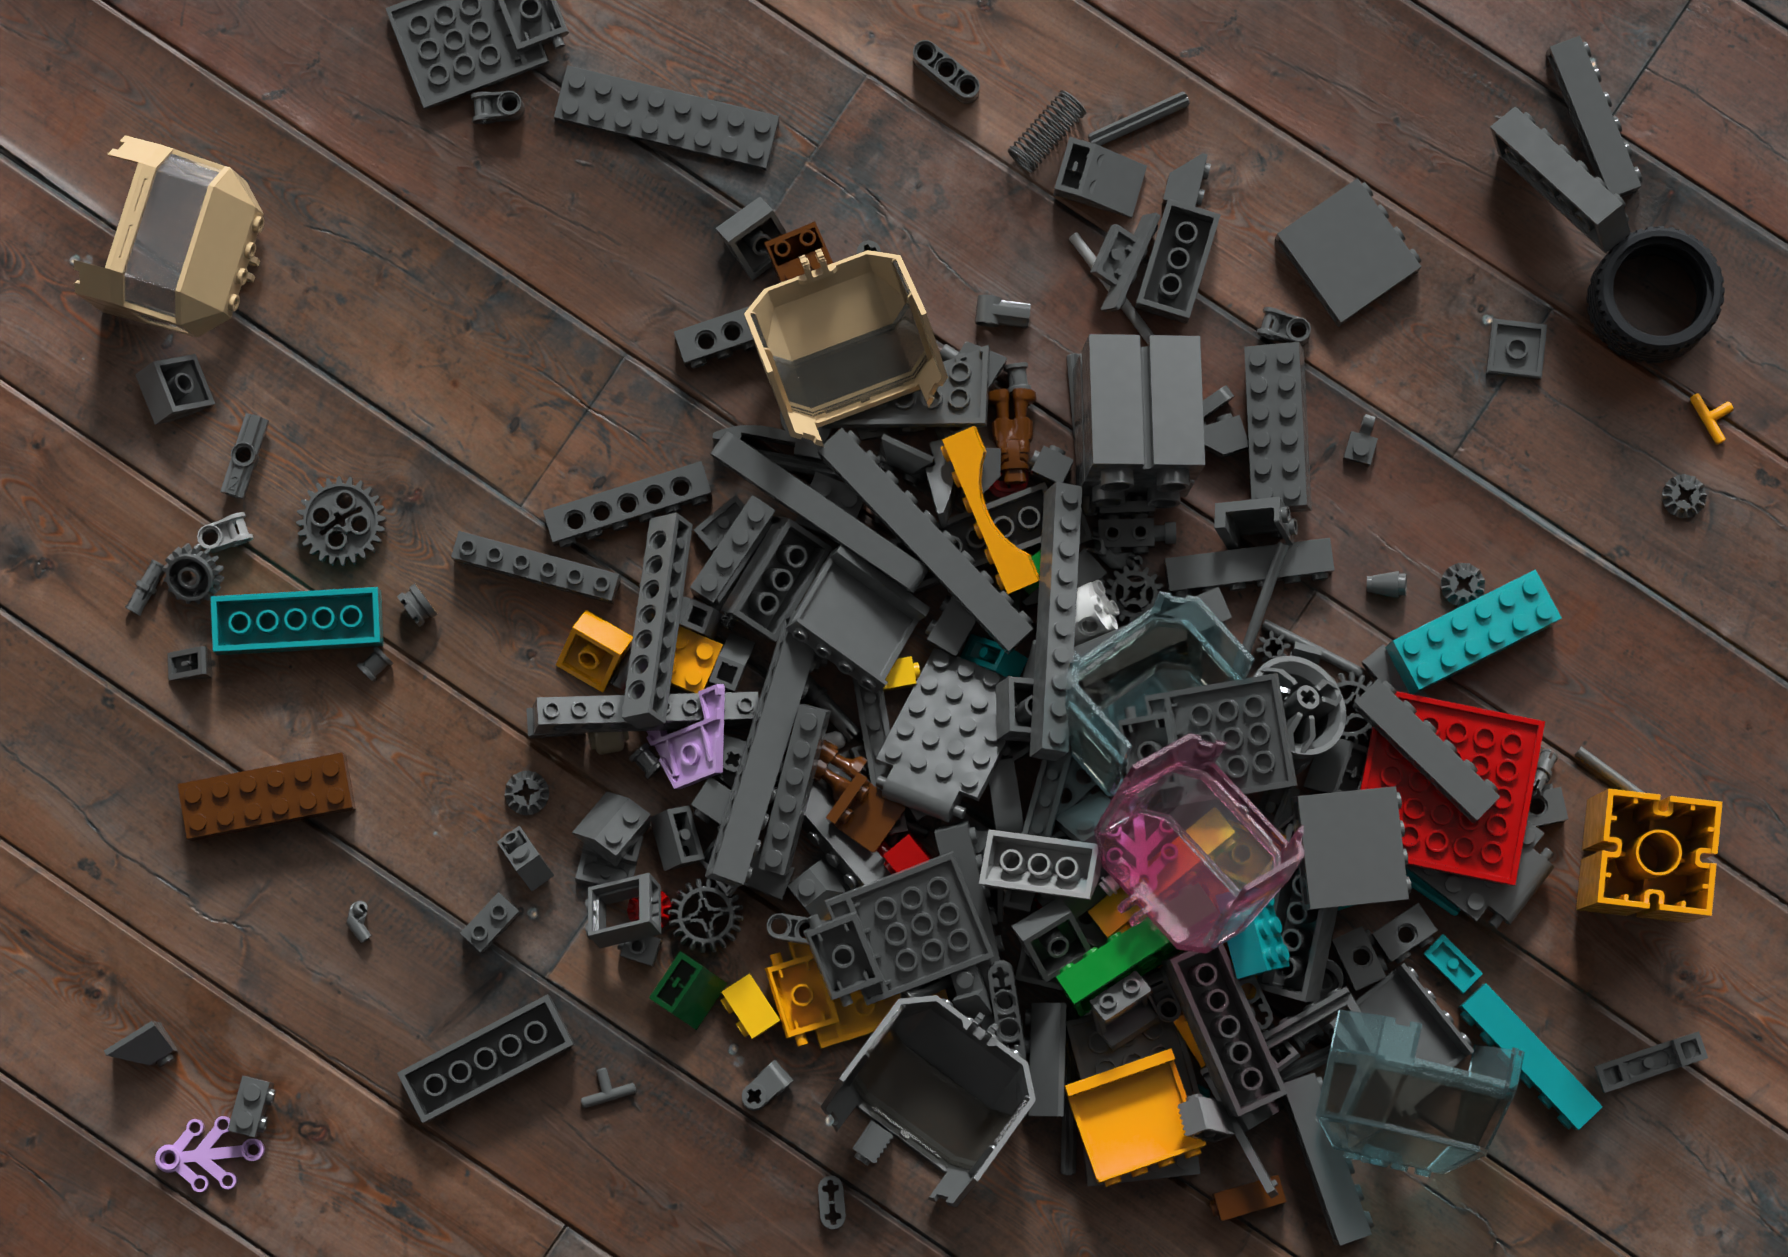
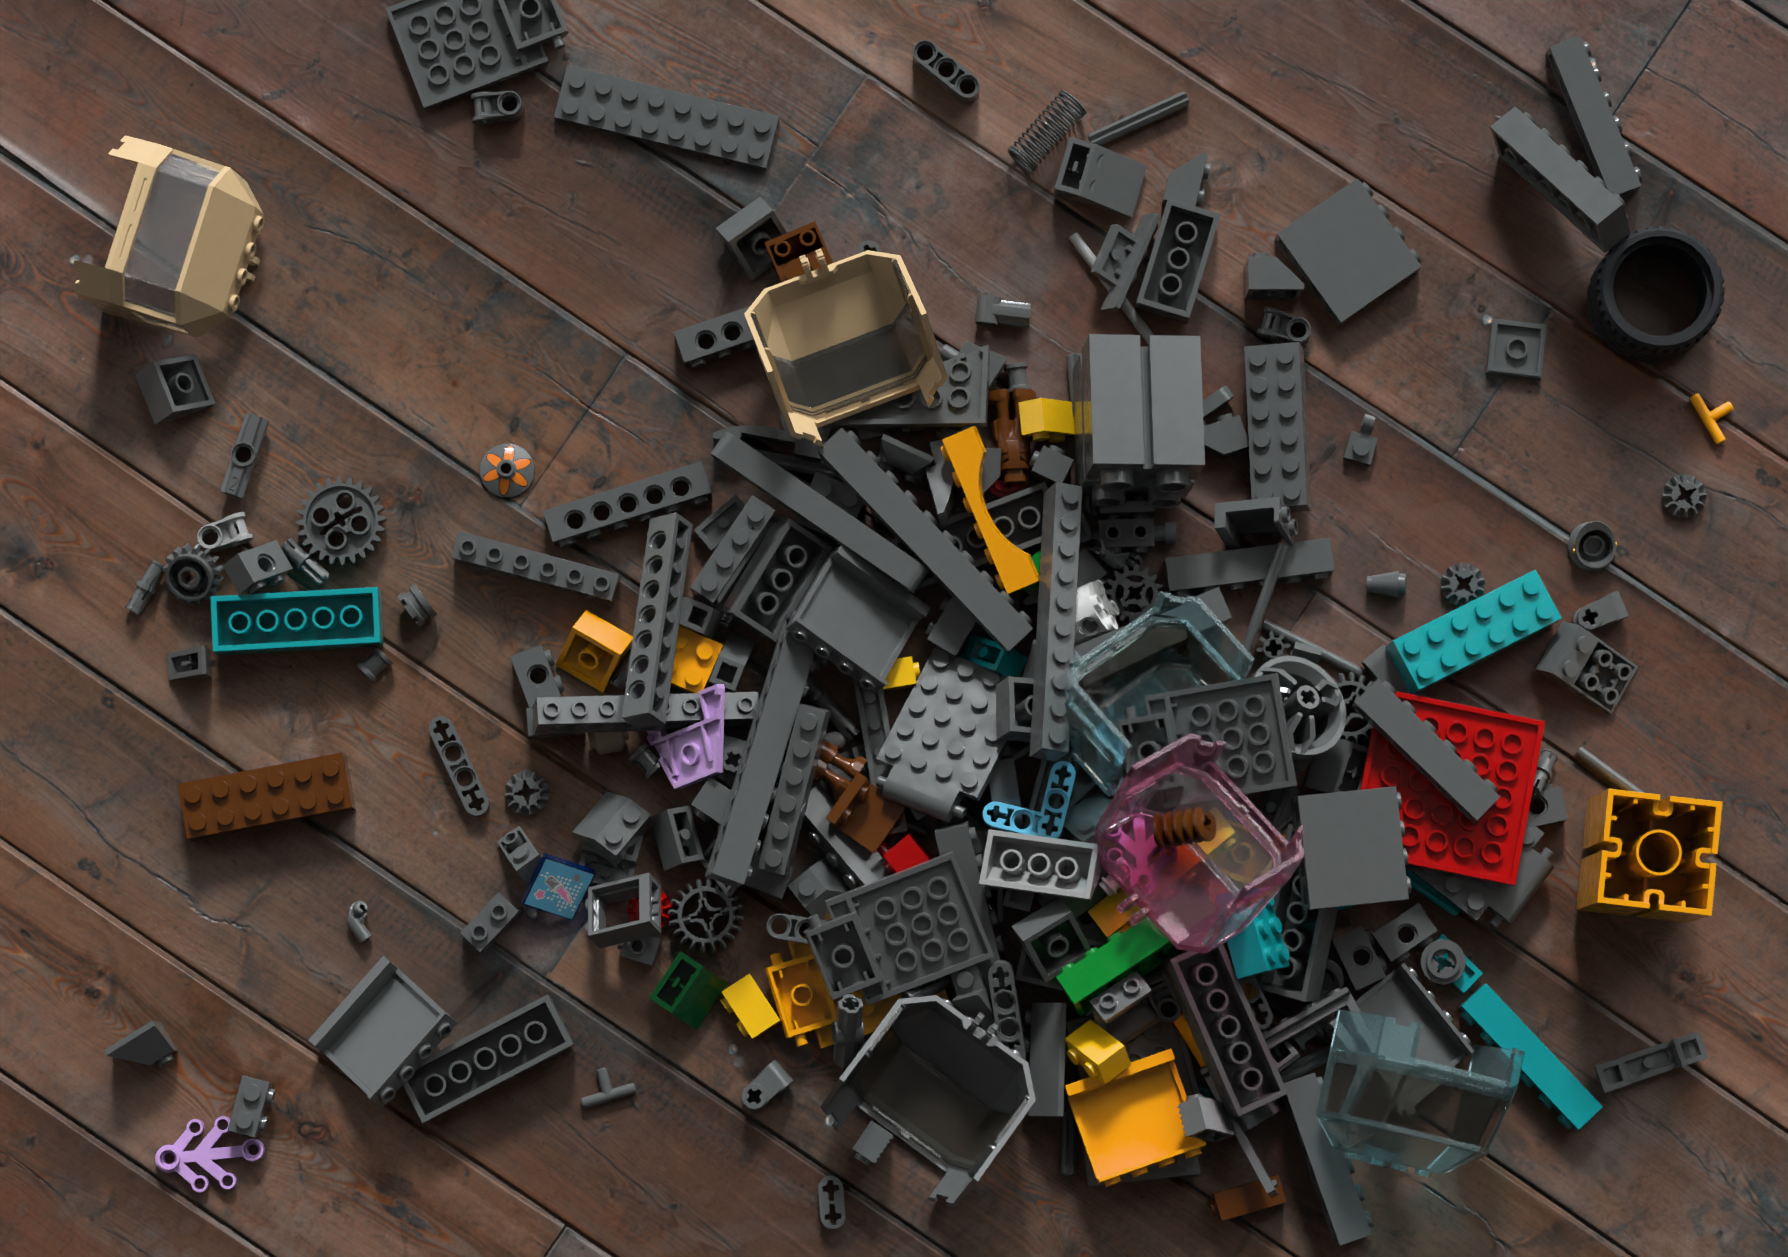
(258, 568): none -> dark grey brick
(304, 562): none -> dark grey axle
(383, 1031): none -> dark grey panel
(456, 767): none -> dark grey beam
(508, 484): none -> dark grey dish
(530, 661): none -> dark grey brick
(558, 886): none -> tile
(847, 1030): none -> dark grey piece
(1037, 818): none -> medium azure beam
(1046, 419): none -> yellow brick
(1097, 1052): none -> yellow brick
(1183, 827): none -> reddish brown piece
(1270, 279): none -> dark grey slope
(1455, 958): none -> dark grey gear
(1586, 666): none -> dark grey slope
(1592, 546): none -> dark grey piece
(1603, 612): none -> dark grey piece

